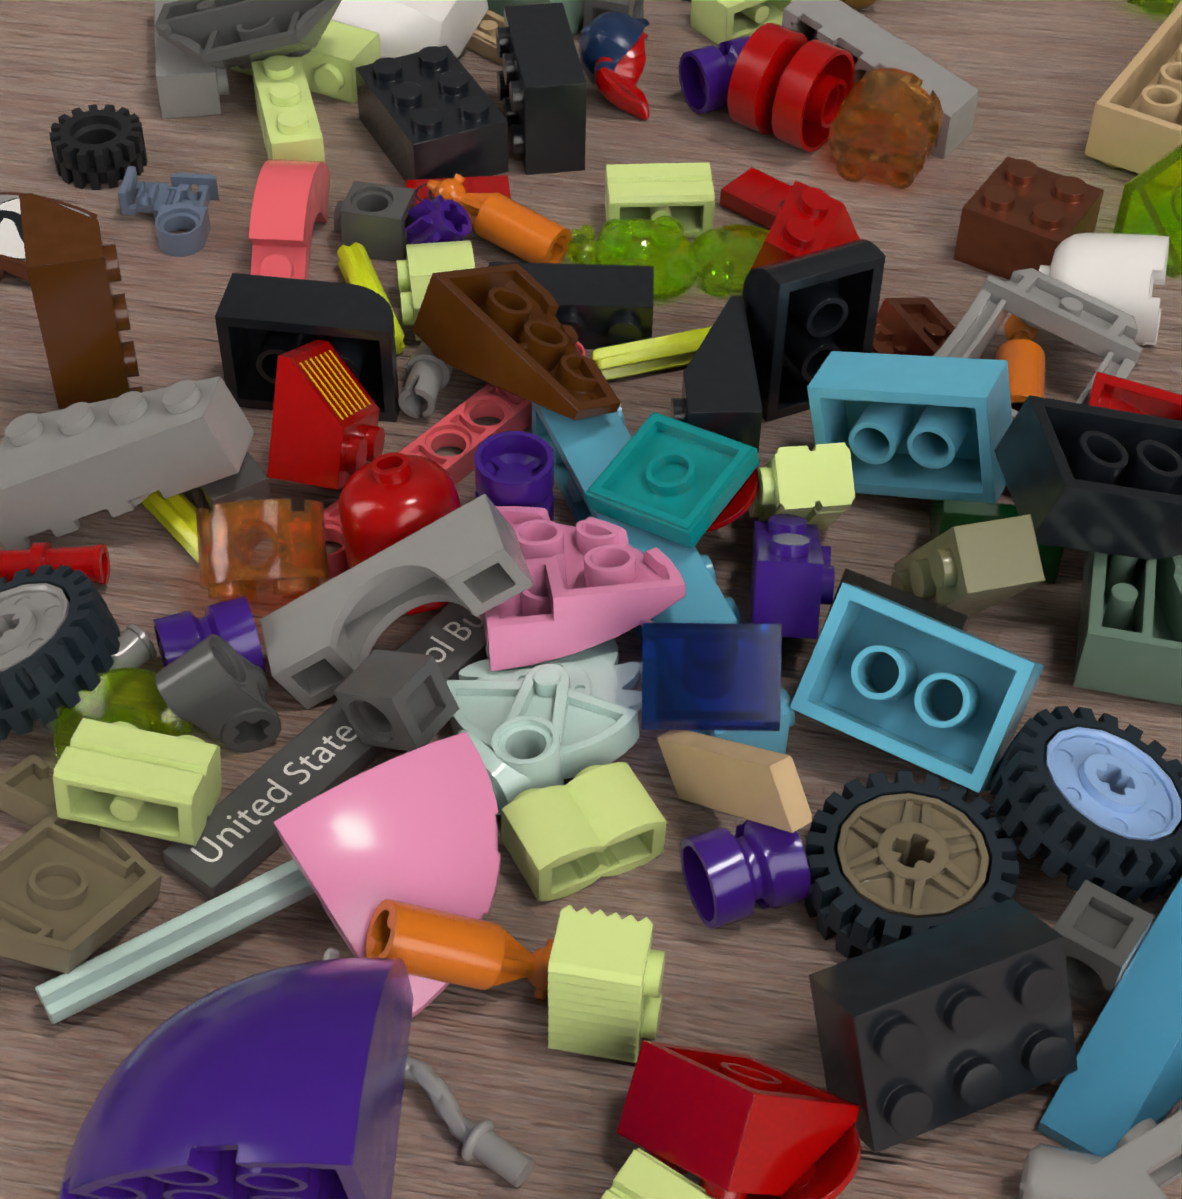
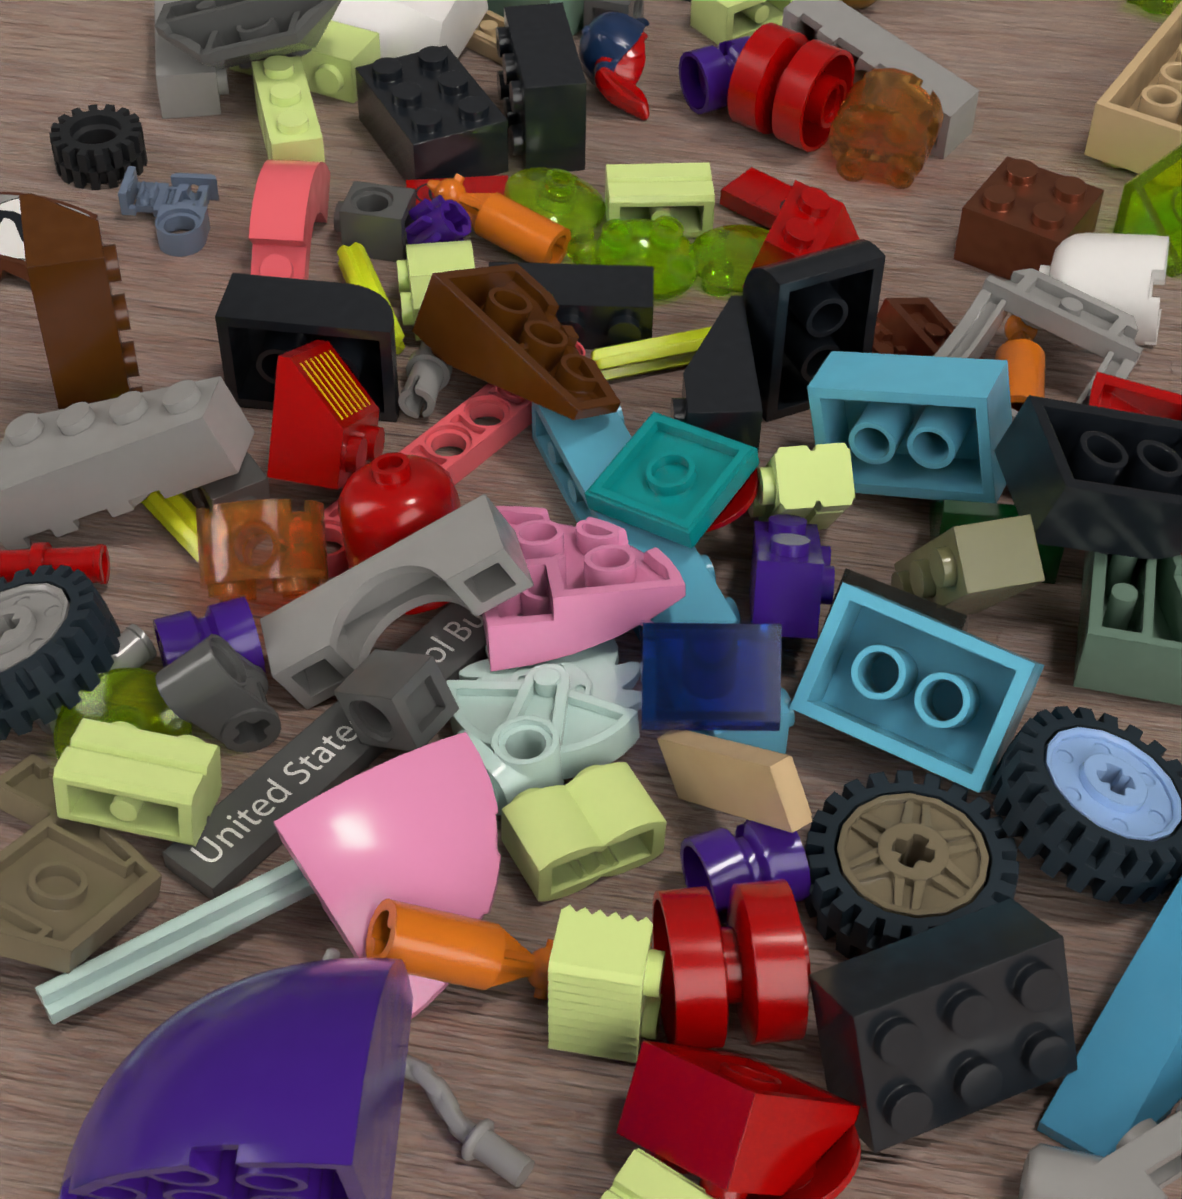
(515, 470): dark purple wheel -> none
(557, 196): none -> clear neon green dish
(751, 963): none -> red wheel
(1099, 943): dark grey brick -> none

